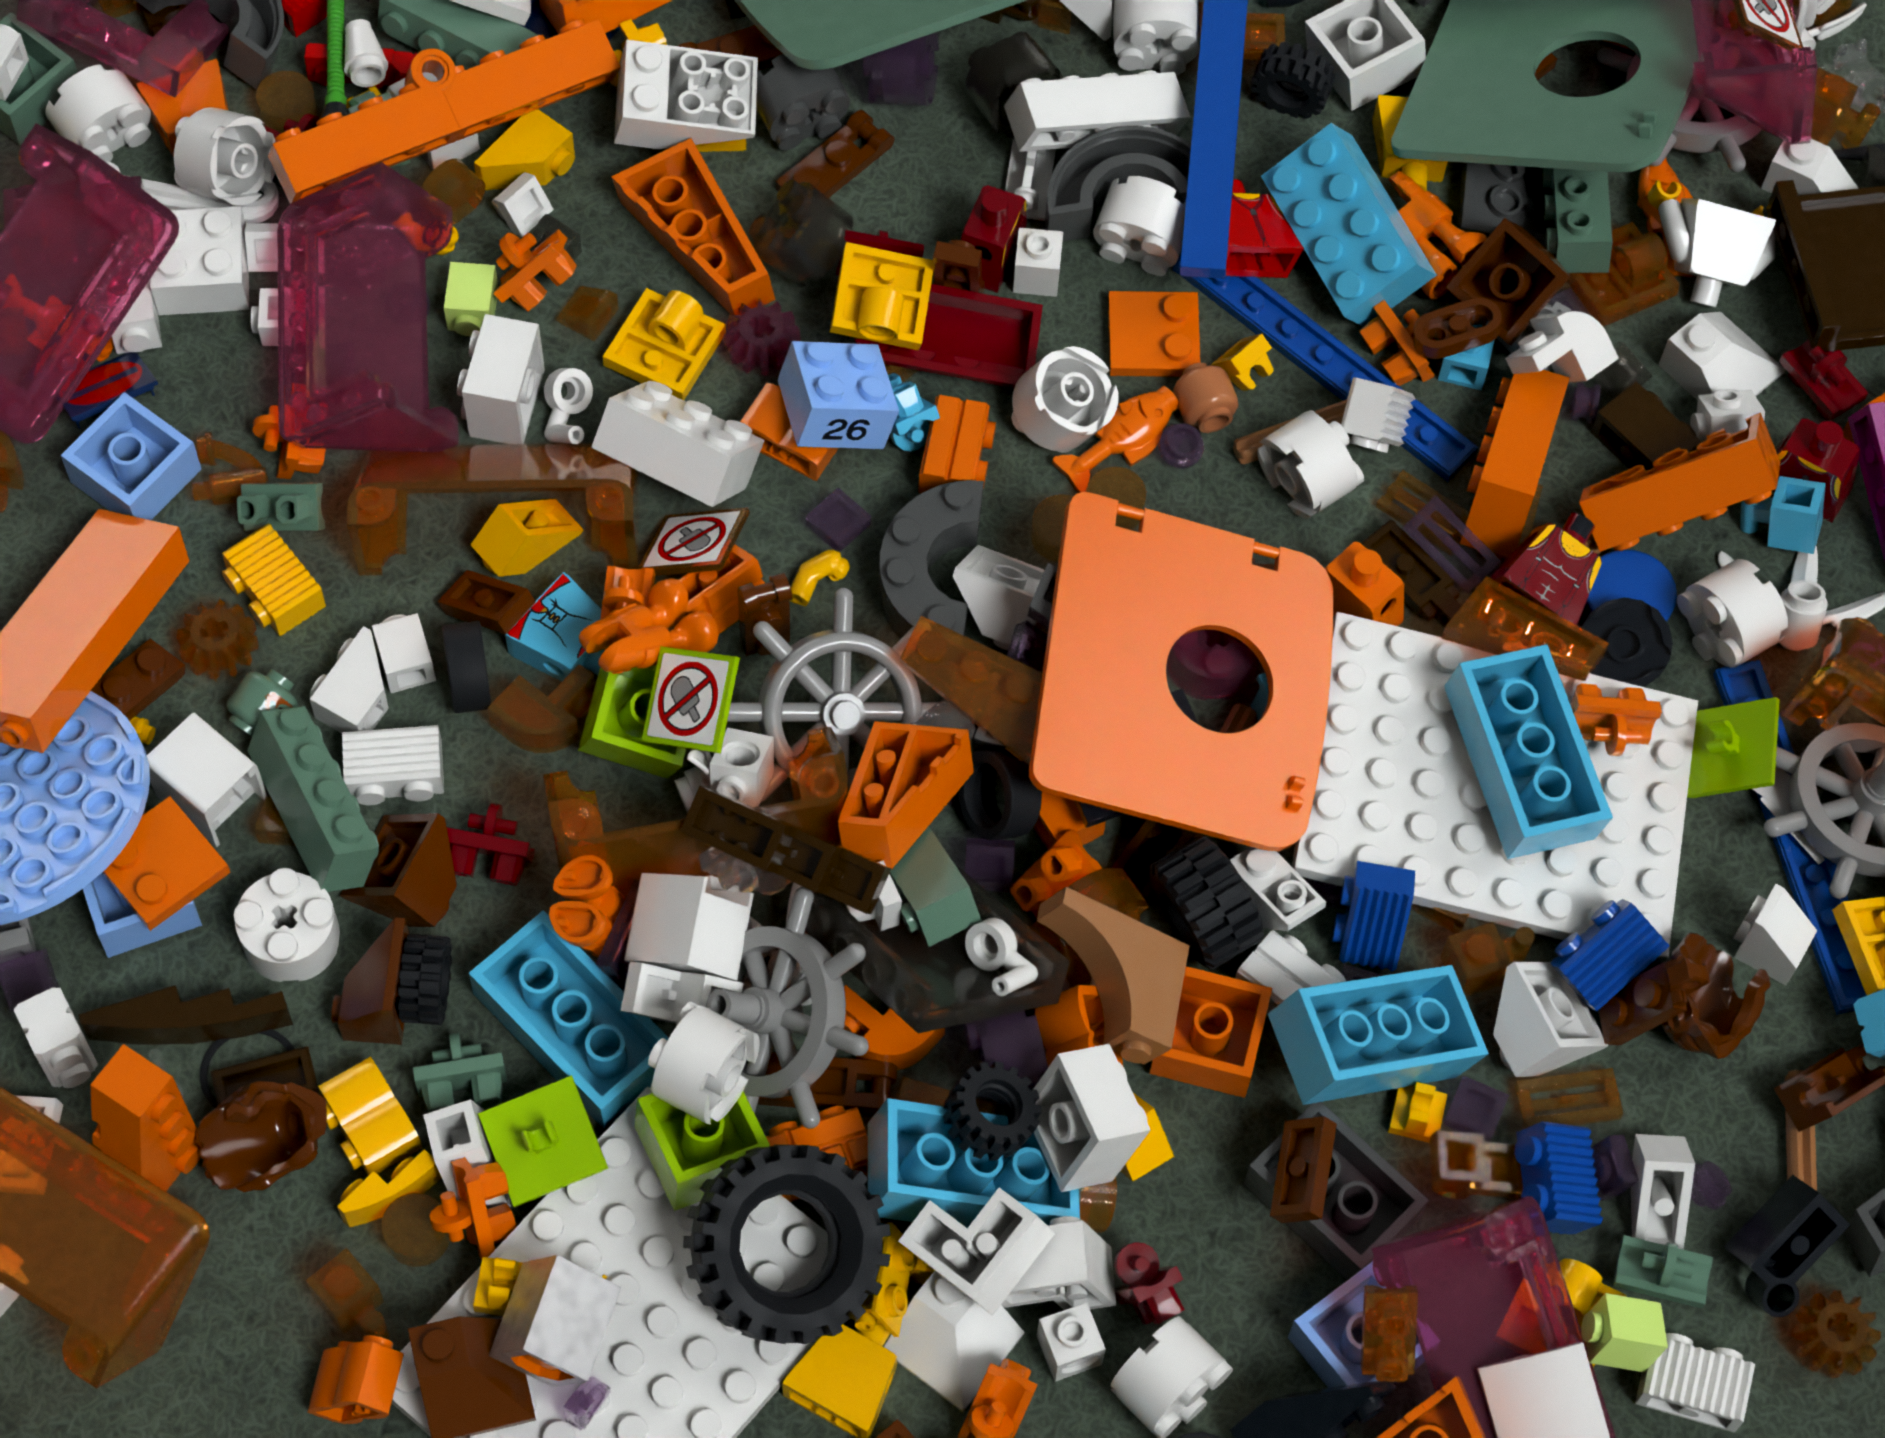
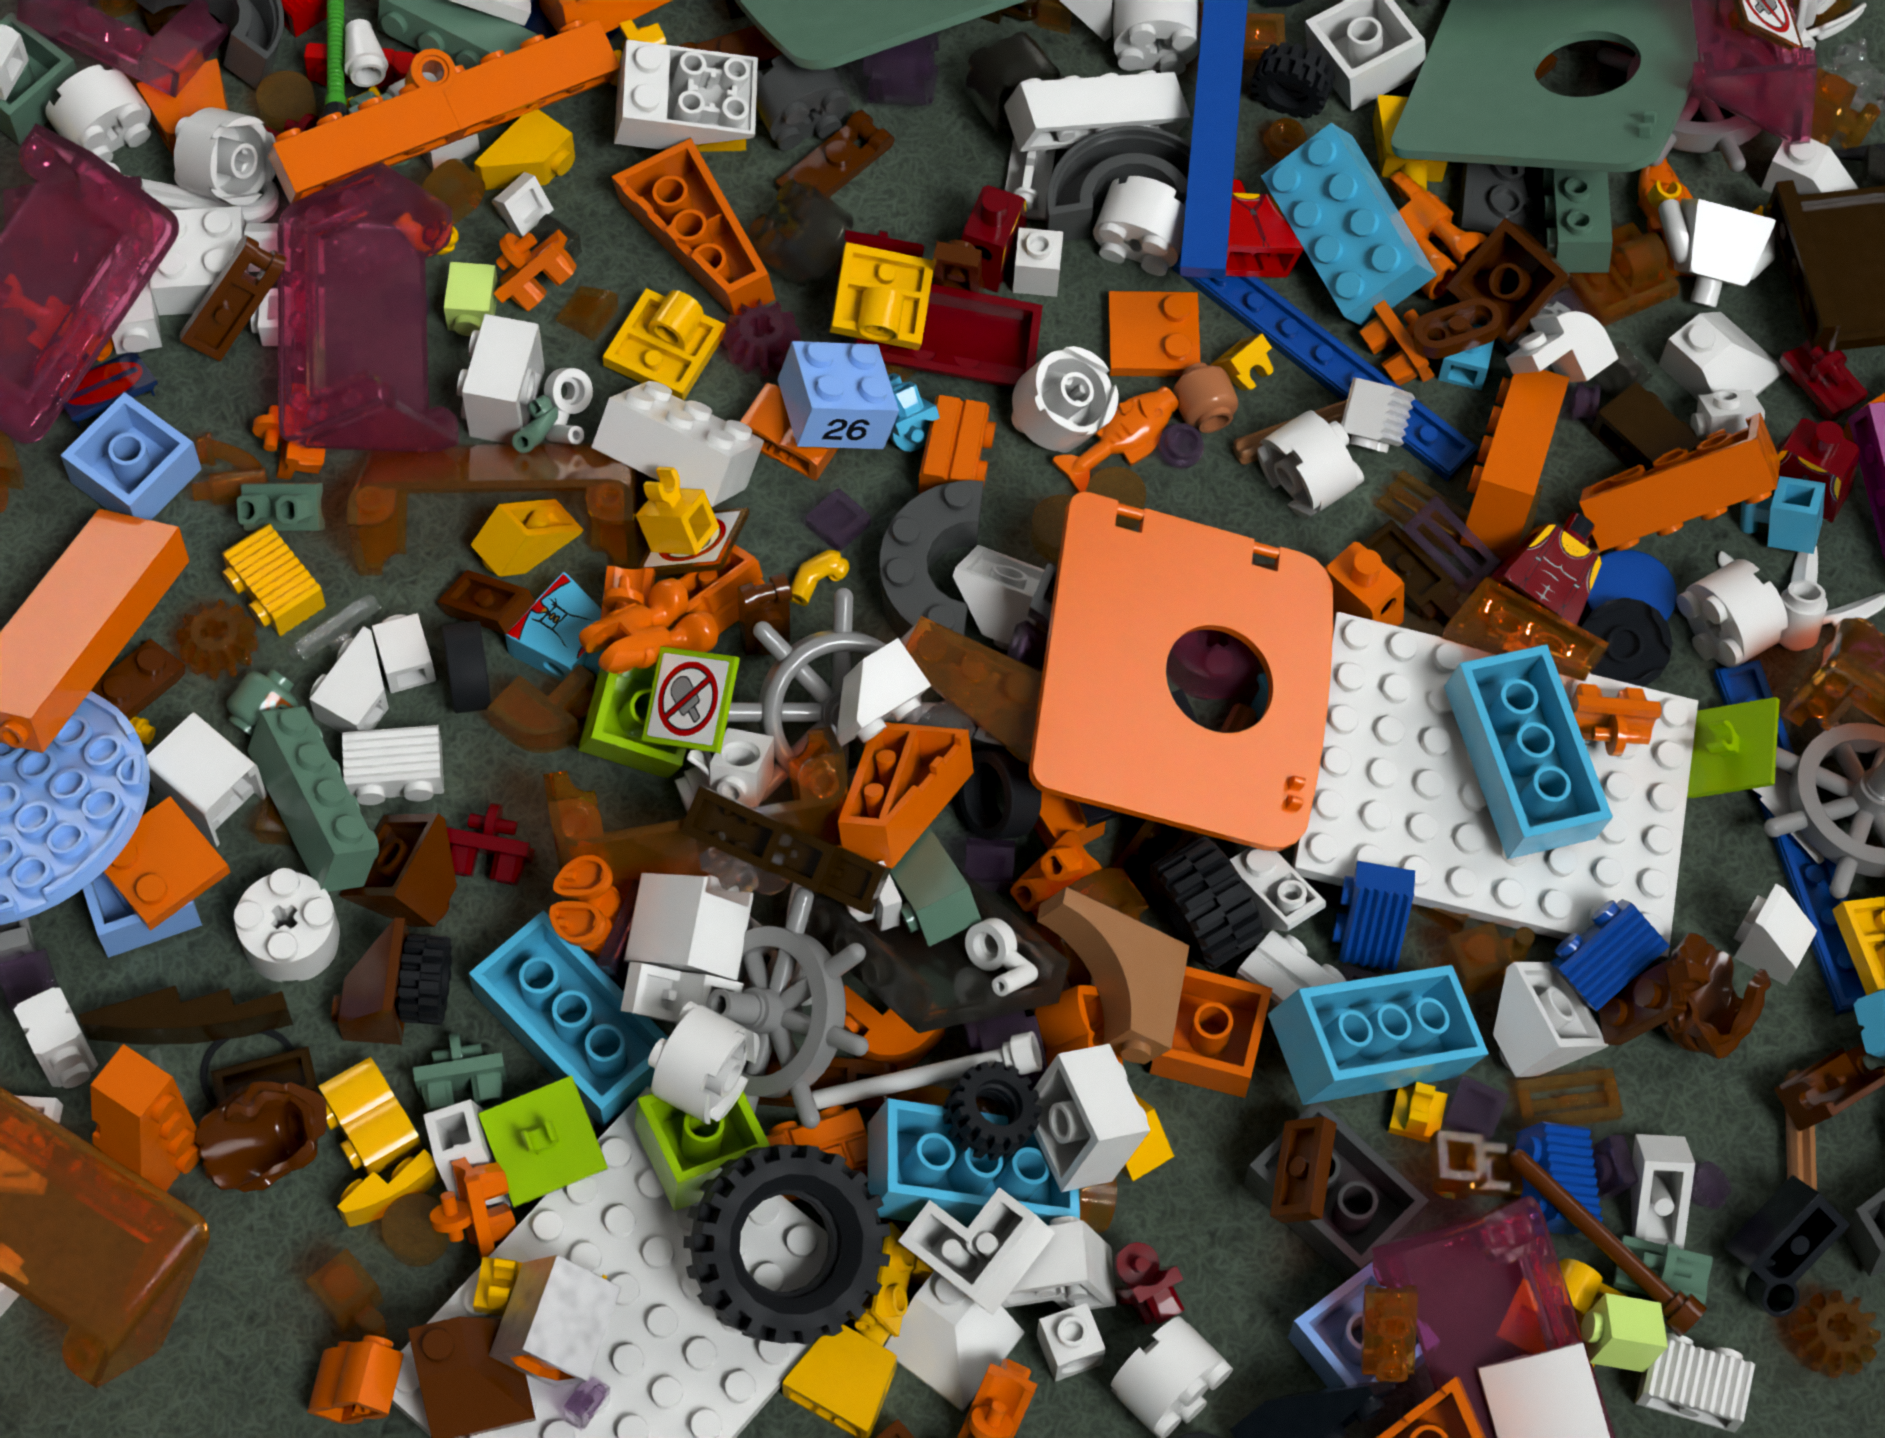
(232, 299): none -> reddish brown plate
(335, 629): none -> clear plate
(537, 429): none -> sand green arm
(675, 517): none -> yellow brick
(877, 689): none -> white slope
(1020, 1052): none -> white piece
(1284, 129): none -> clear orange plate
(1678, 1309): none -> reddish brown piece

